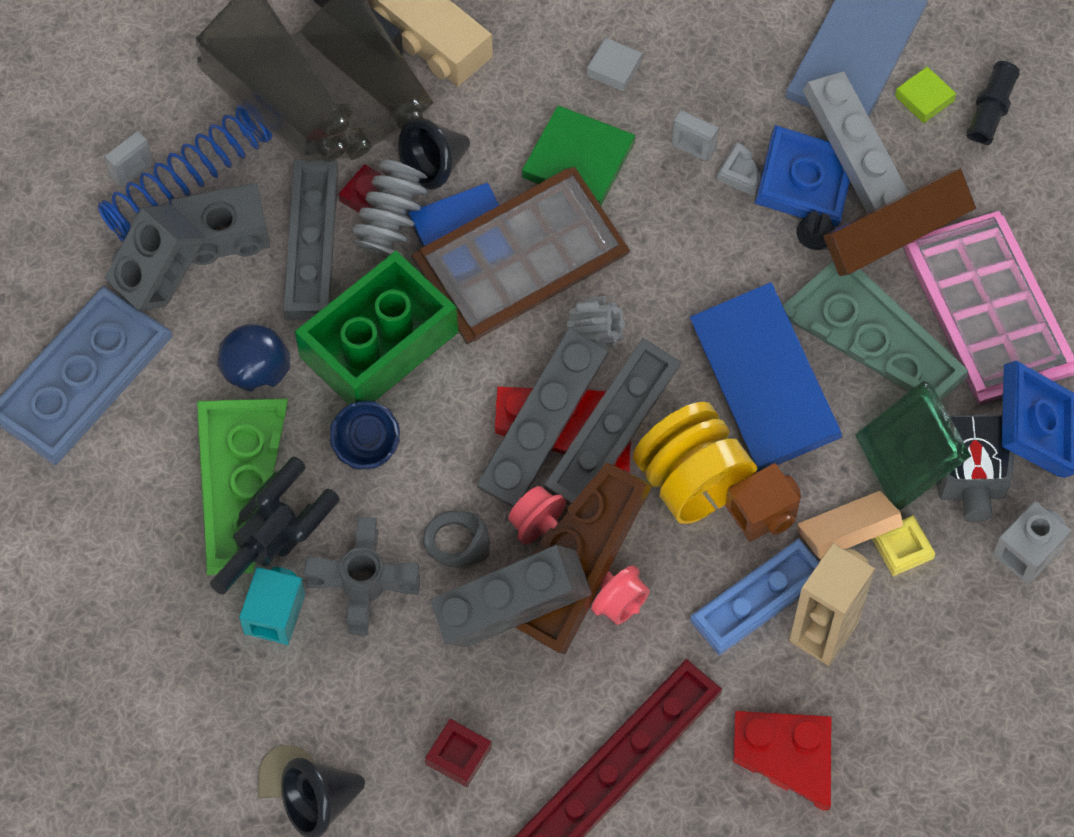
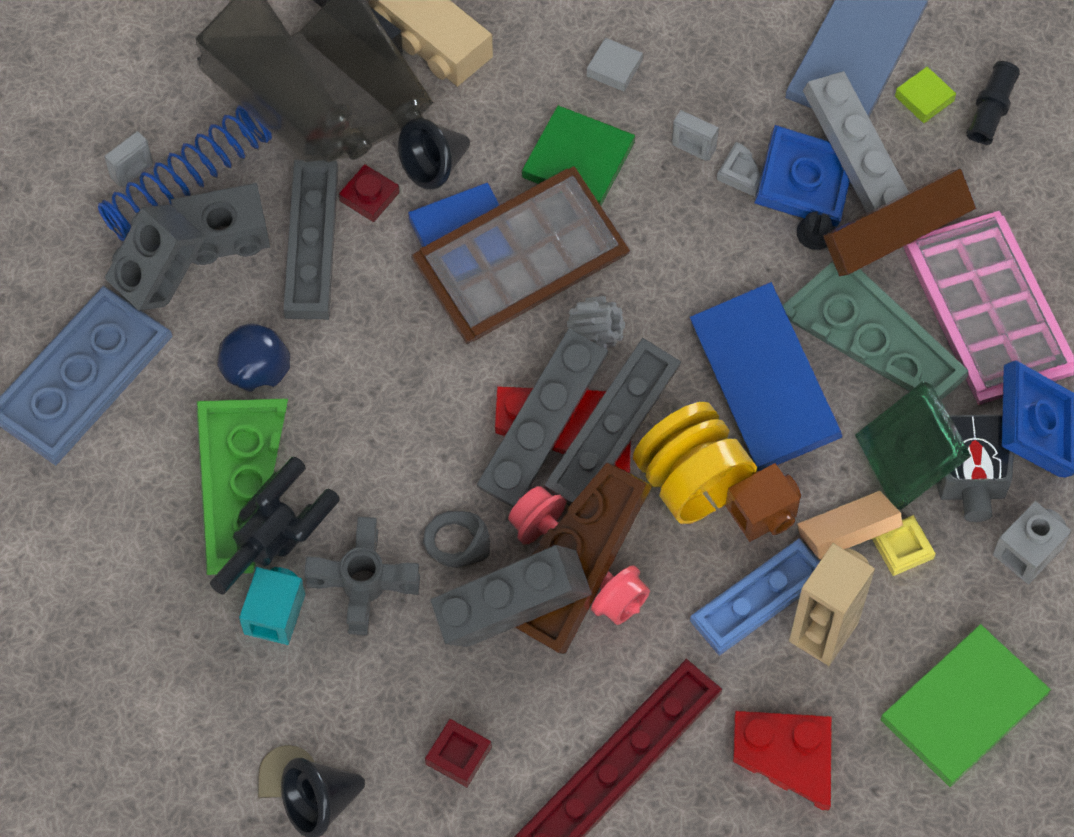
(362, 425): dark blue hair -> none
(377, 331): green brick -> none
(389, 208): light grey piece -> none
(965, 705): none -> bright green tile

